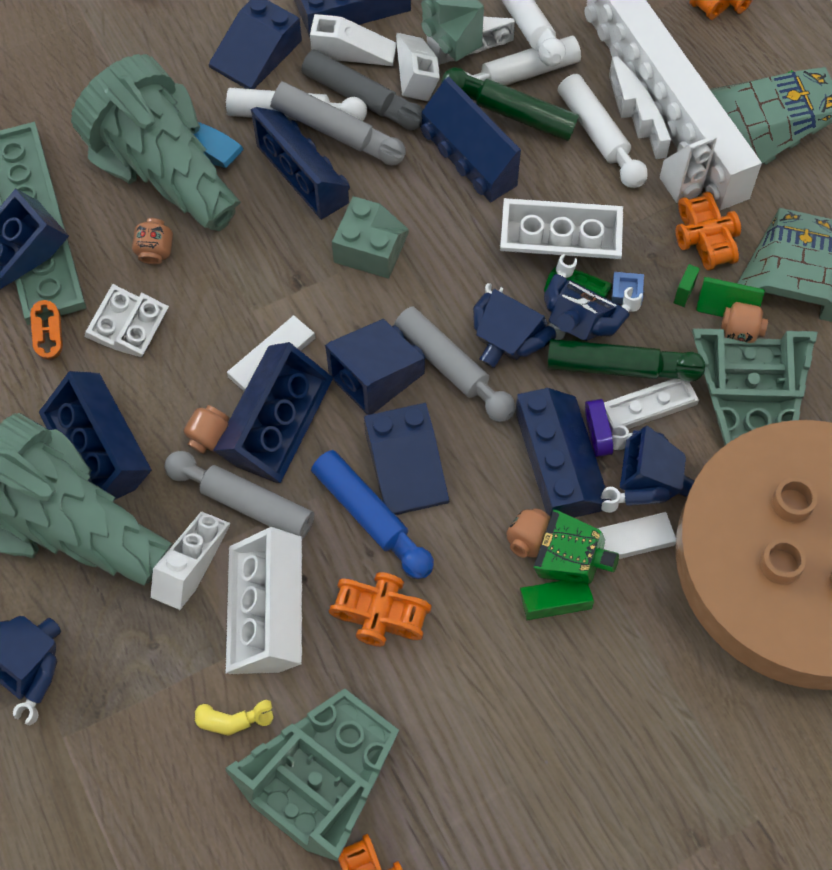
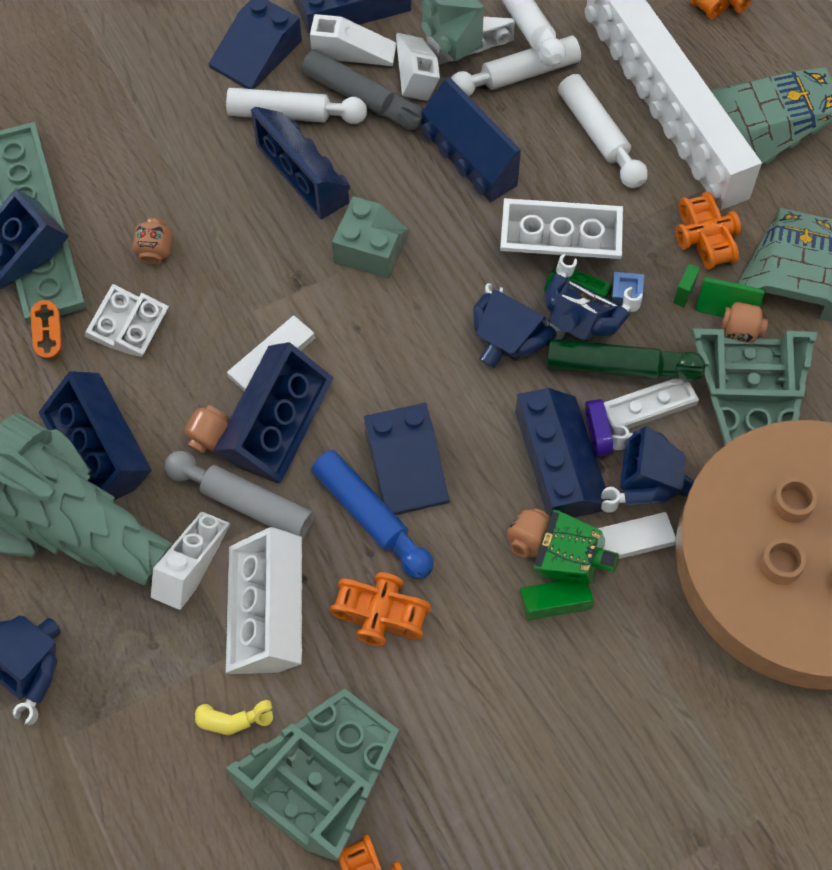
(147, 126): sand green cone -> none
(220, 147): dark azure slope -> none
(337, 124): light grey piece -> none
(374, 364): dark blue slope -> none
(454, 363): light grey piece -> none
(515, 104): dark green piece -> none
(637, 103): white slope -> none
(687, 169): white slope -> none

